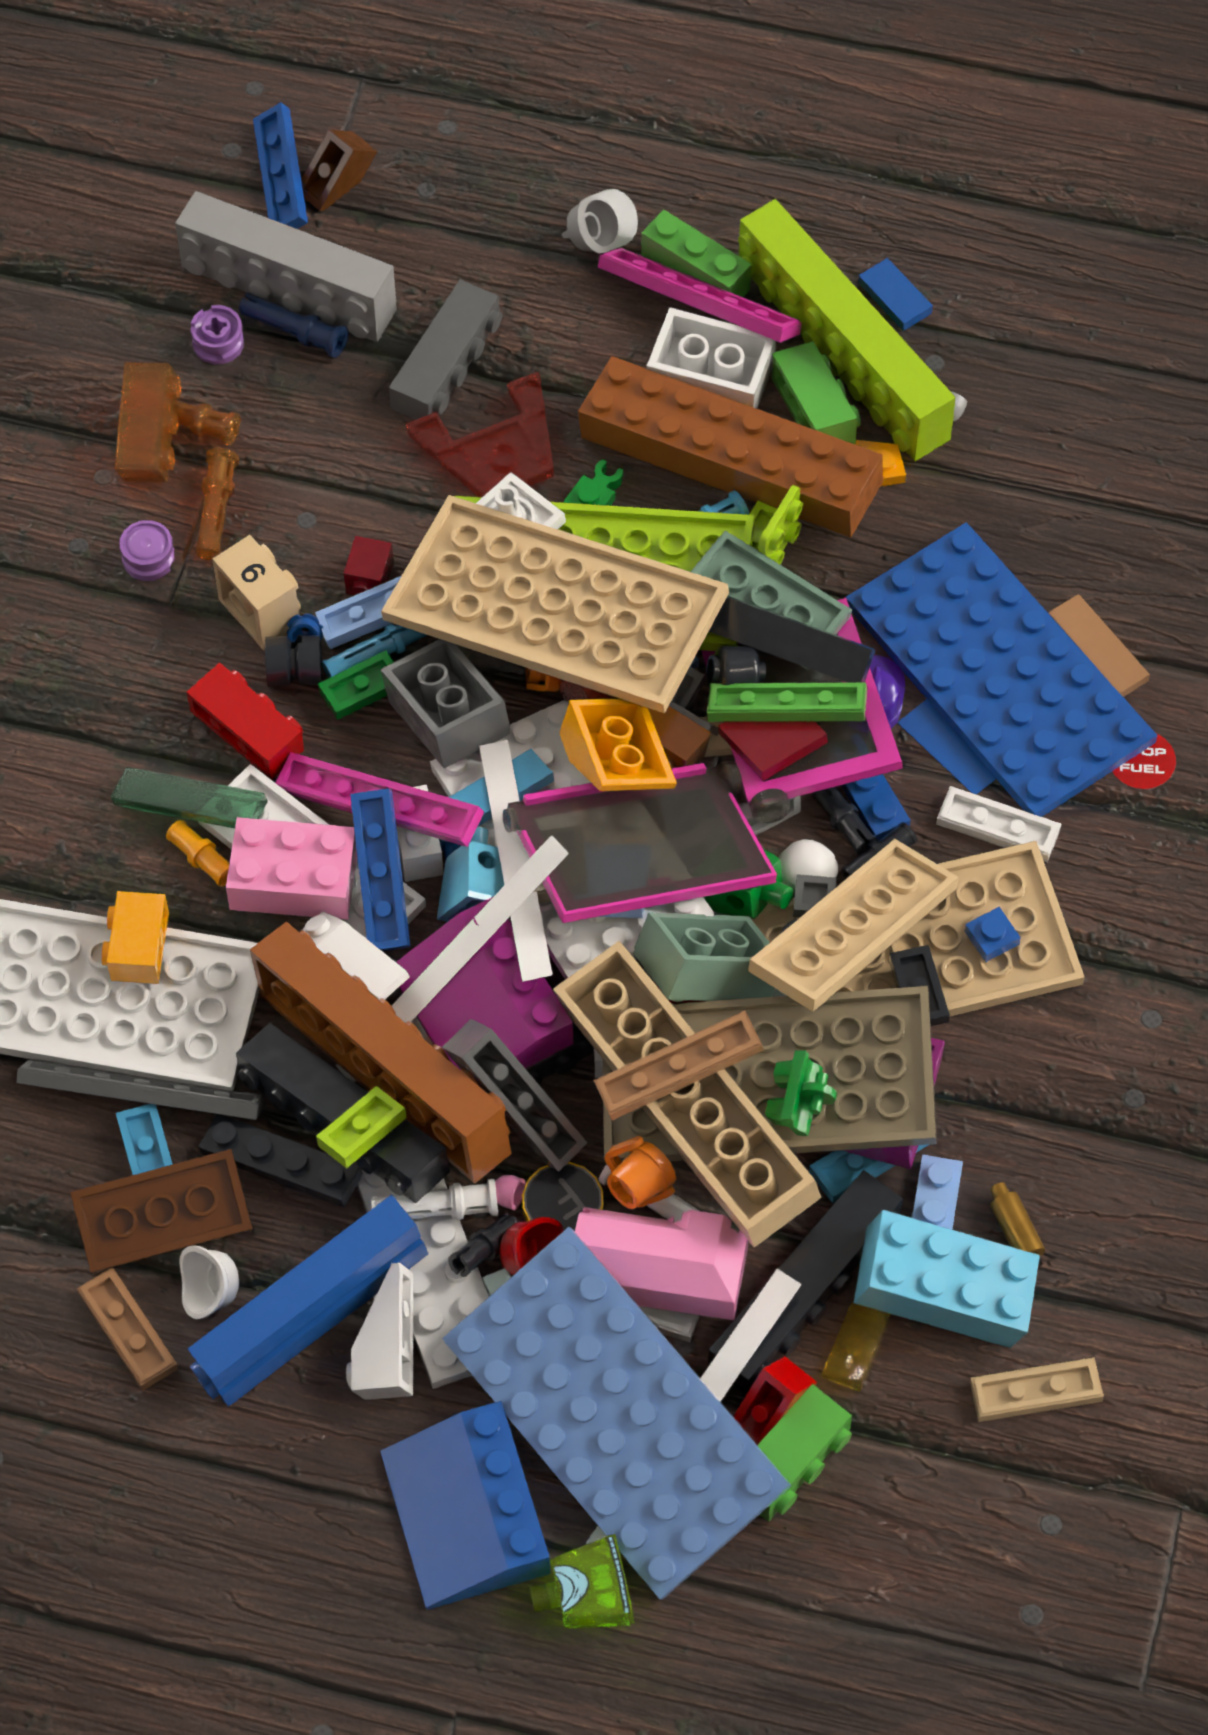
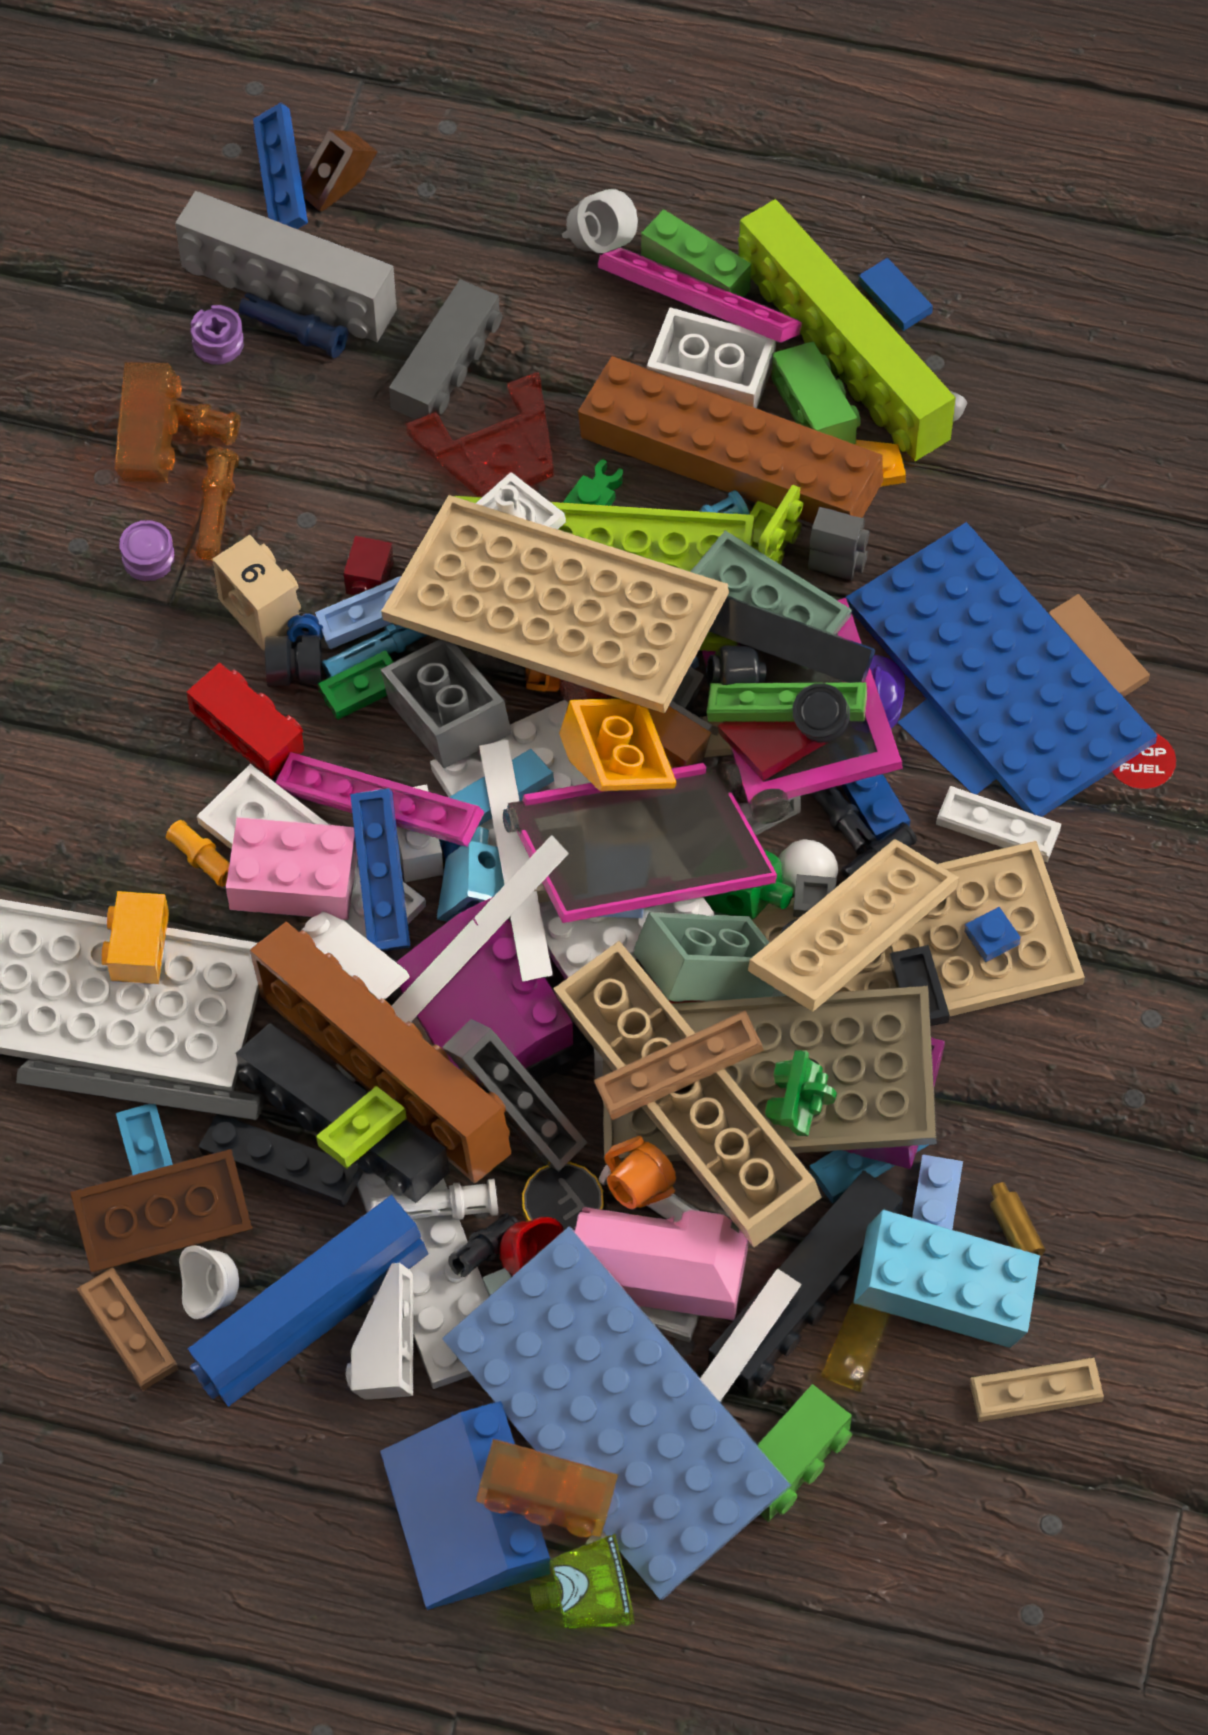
(187, 798): clear green tile -> none
(509, 1191): bright pink hinge -> none
(546, 1489): none -> clear orange brick
(772, 1397): red slope -> none
(821, 712): none -> black wheel
(838, 544): none -> dark grey brick

